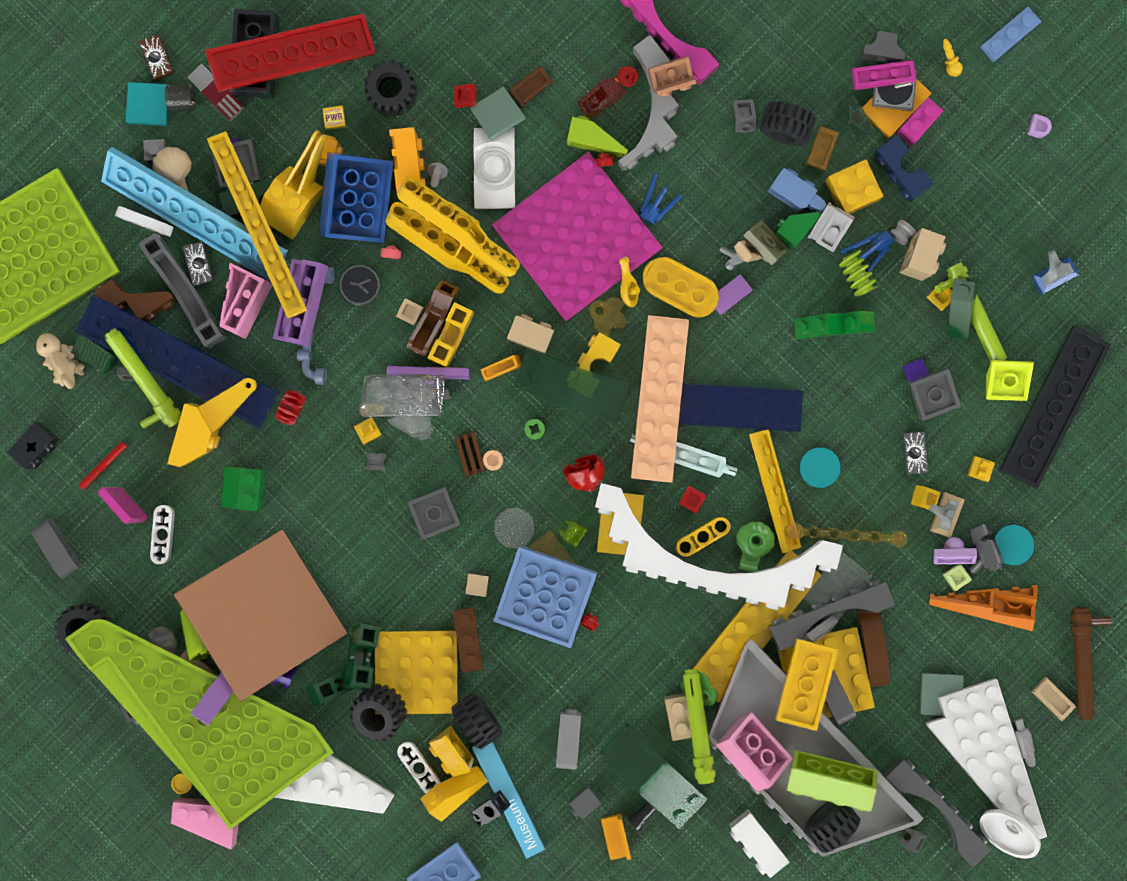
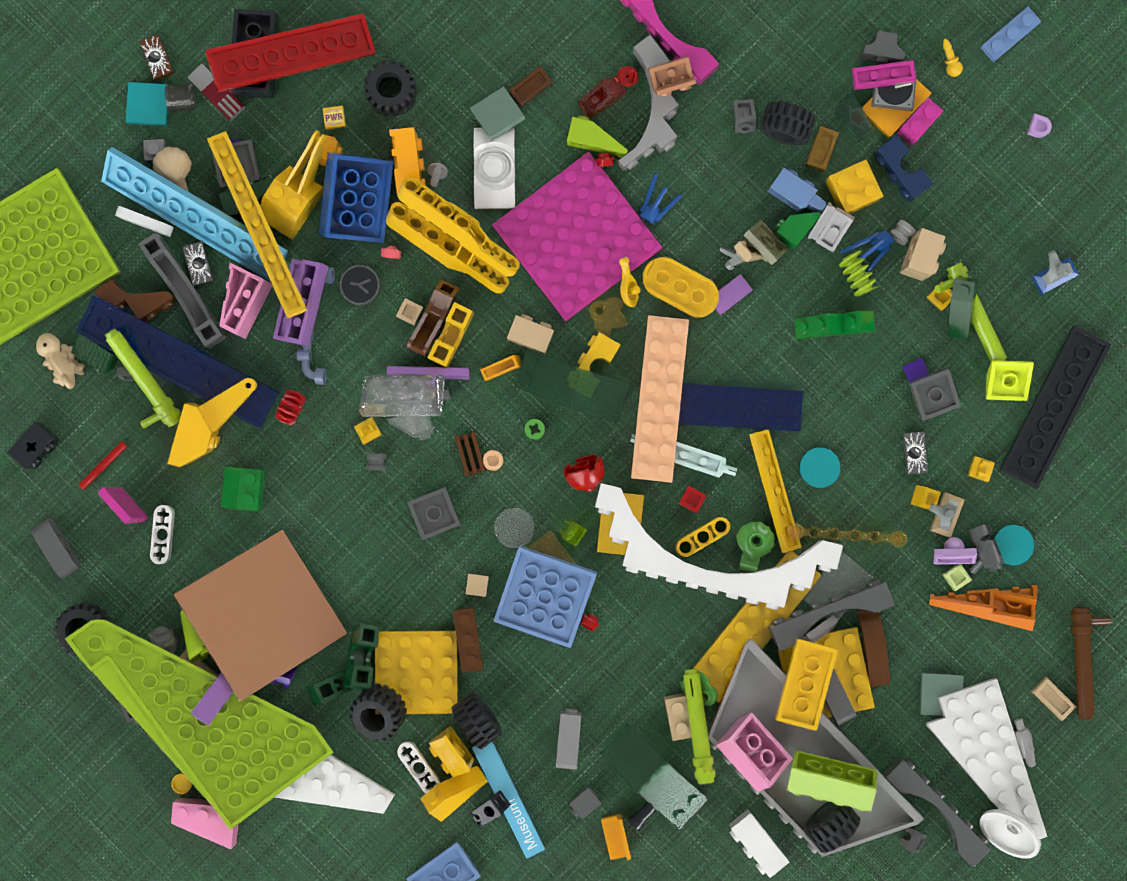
(465, 96): red plate -> none

